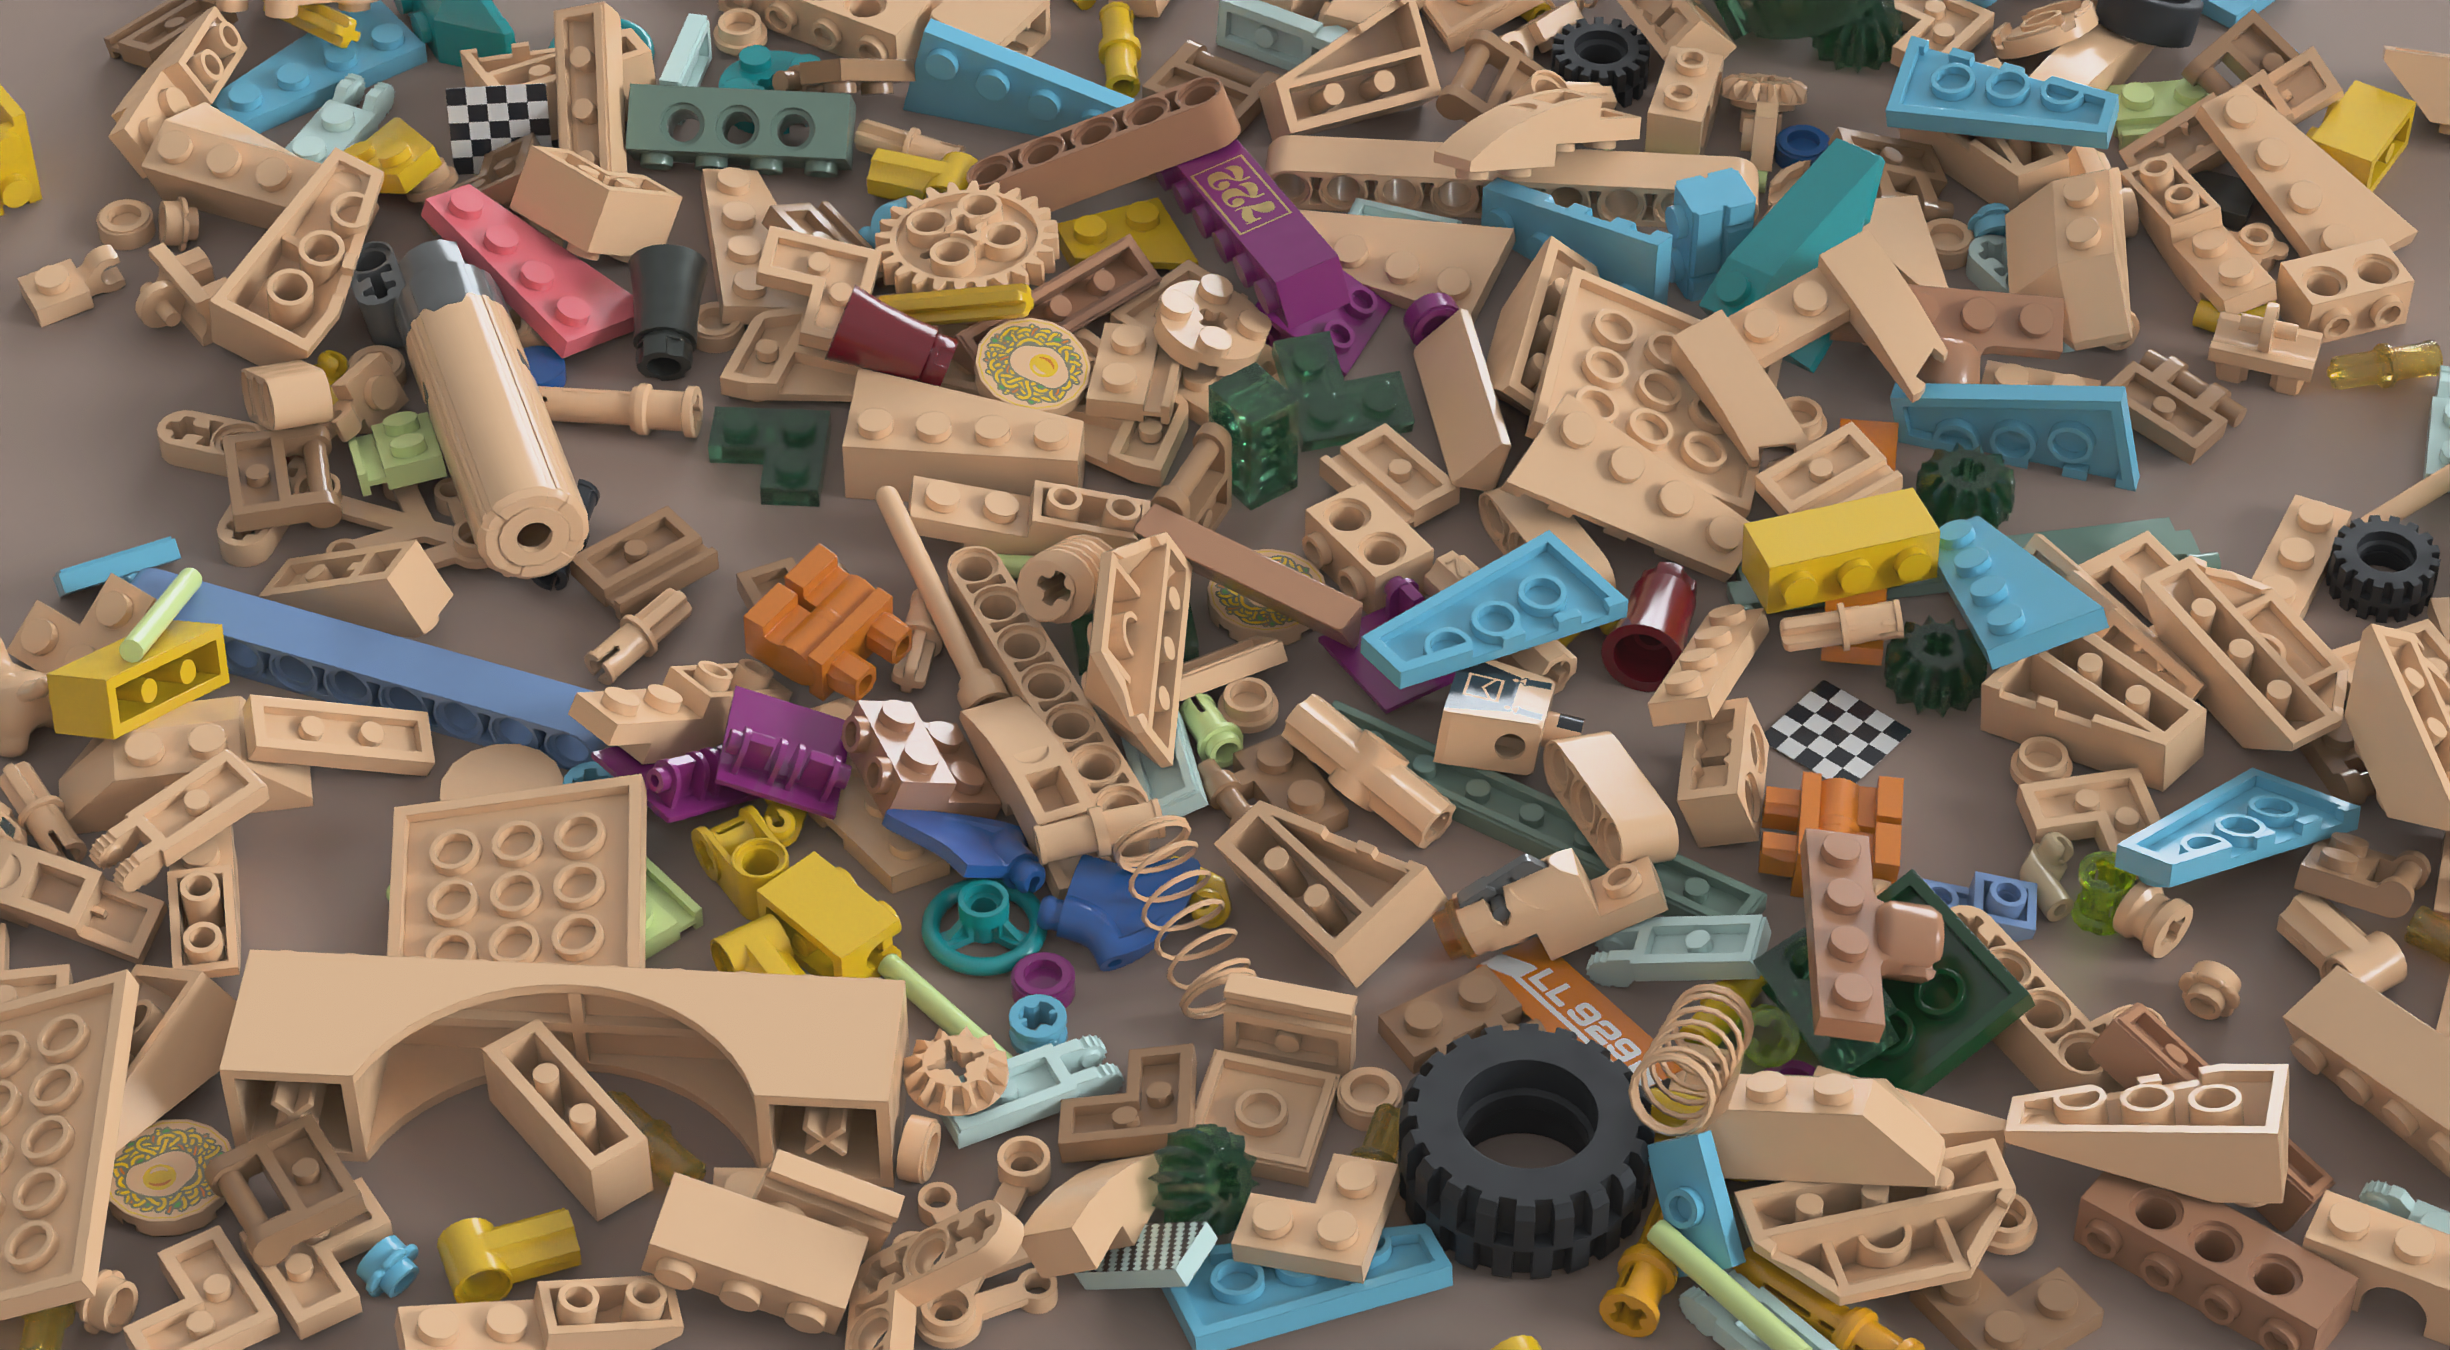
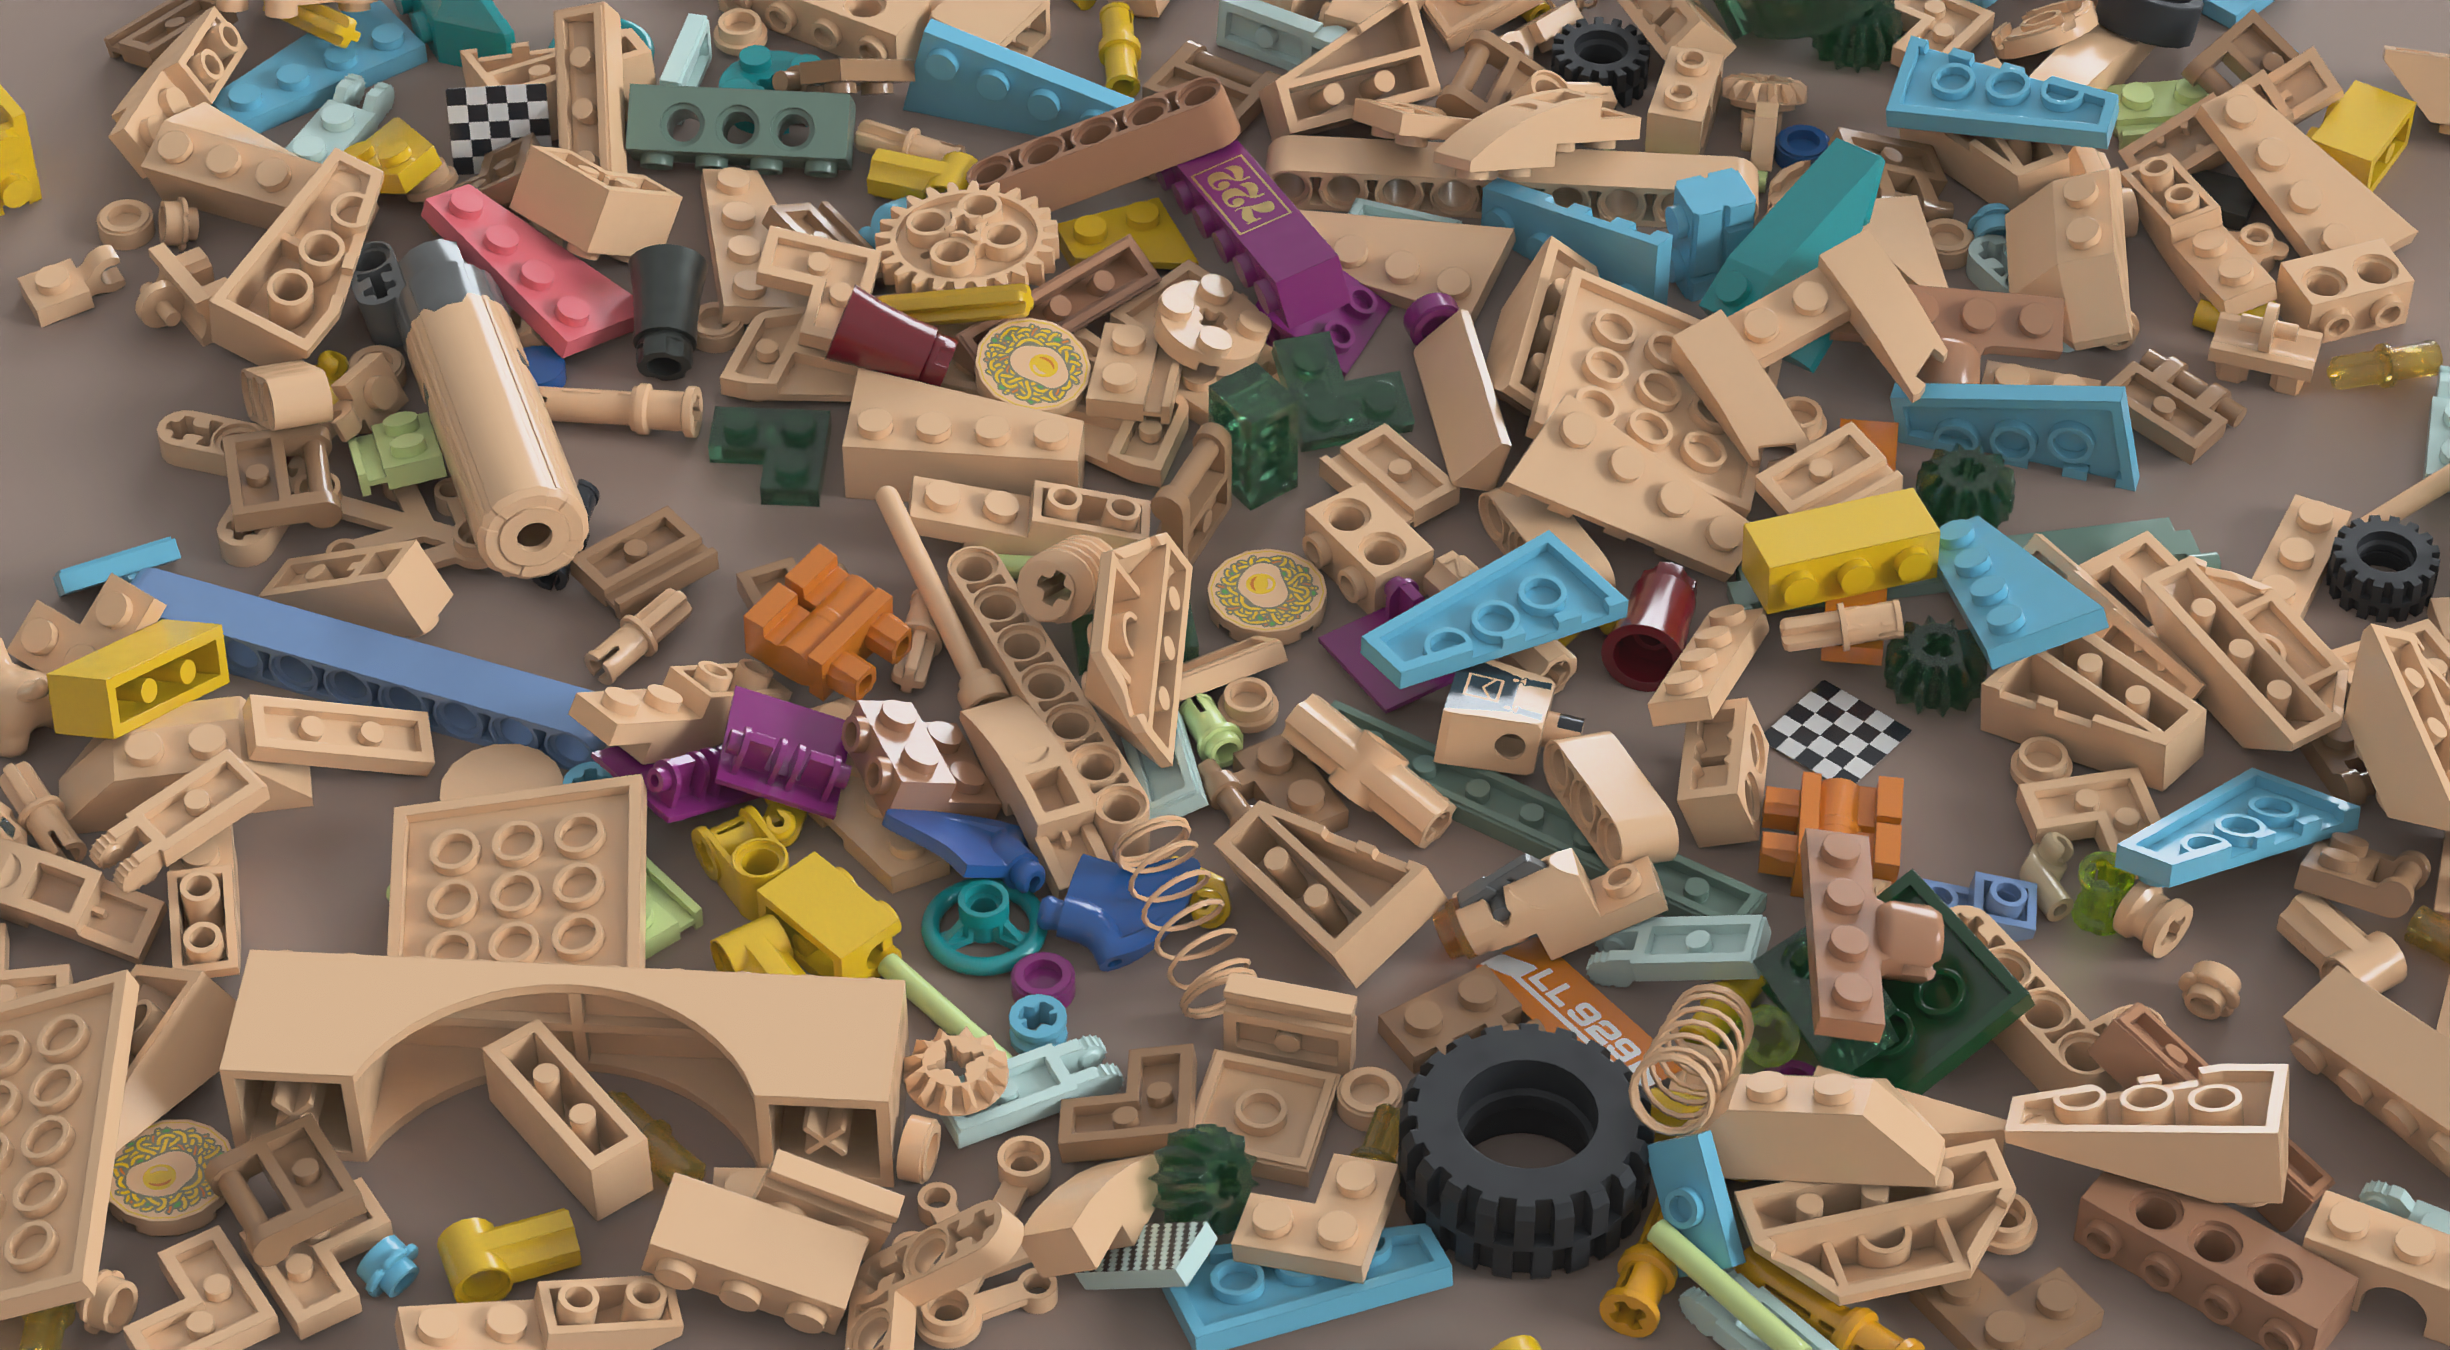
(160, 615): yellowish green bar -> none
(1093, 832): light nougat pin -> none
(1258, 576): nougat slope -> none
(1406, 122): none -> light nougat plate

